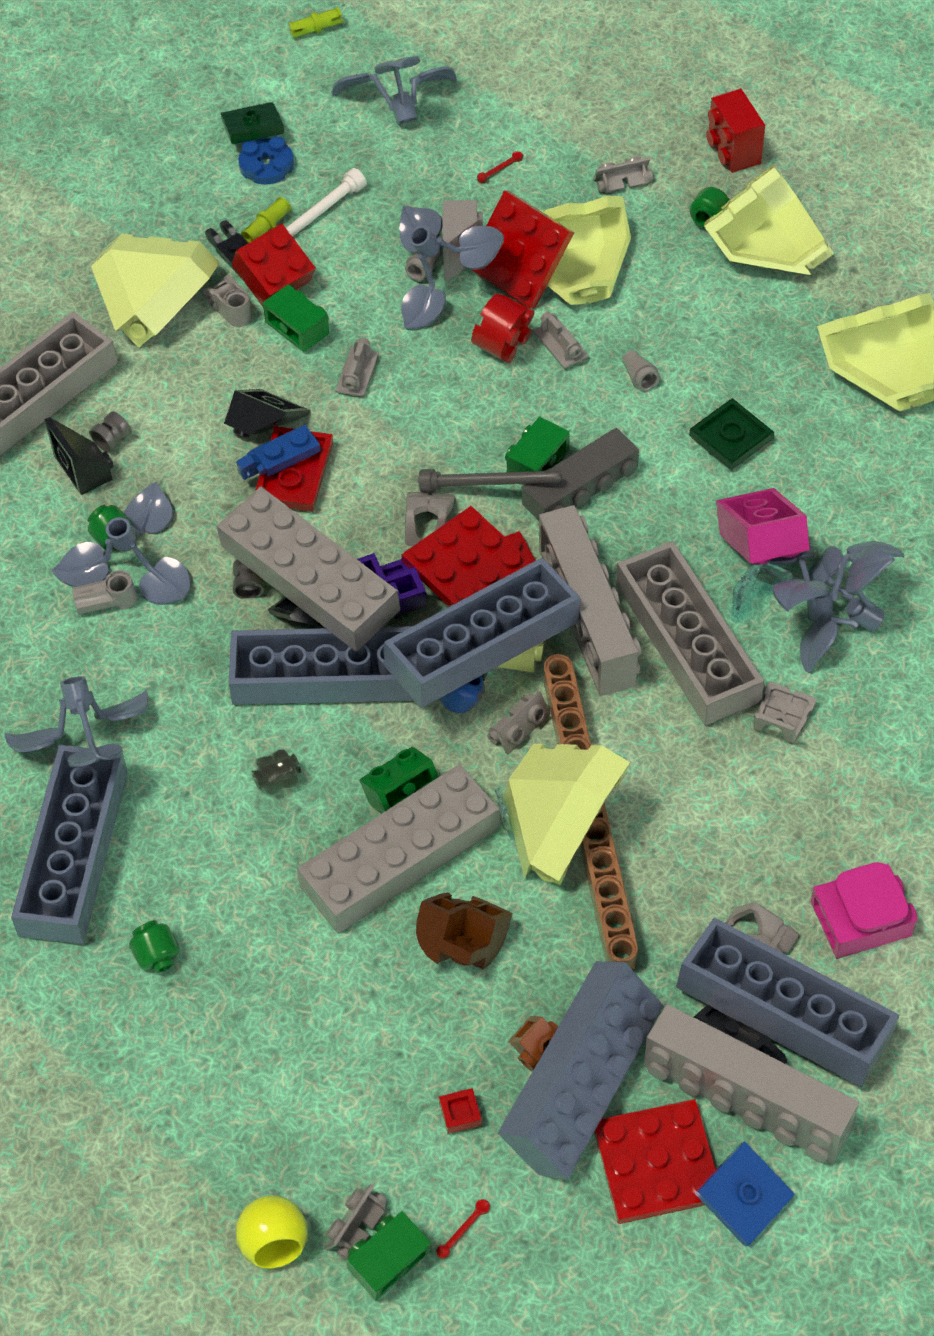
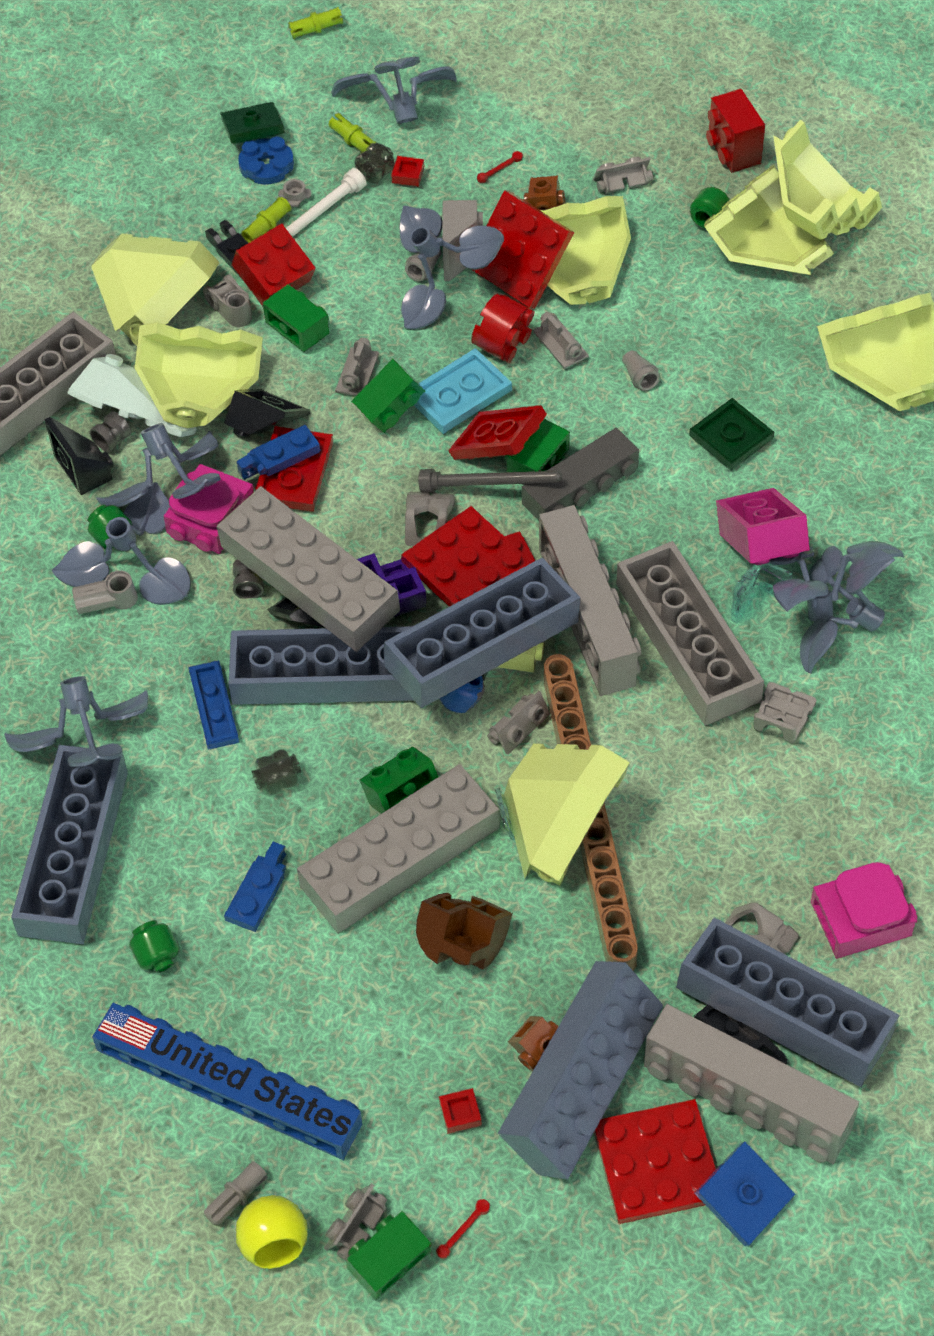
(119, 386): none -> light aqua wedge
(161, 446): none -> sand blue plant
(195, 370): none -> yellowish green panel
(198, 515): none -> dark pink brick
(213, 705): none -> blue tile
(228, 1080): none -> blue brick
(235, 1193): none -> light grey axle
(258, 889): none -> blue hinge
(294, 192): none -> light grey plate
(351, 133): none -> lime pin
(375, 162): none -> clear smoke piece
(388, 396): none -> green brick
(407, 171): none -> red plate
(461, 390): none -> medium azure plate
(498, 432): none -> red plate
(545, 193): none -> dark orange brick
(815, 192): none -> yellowish green panel

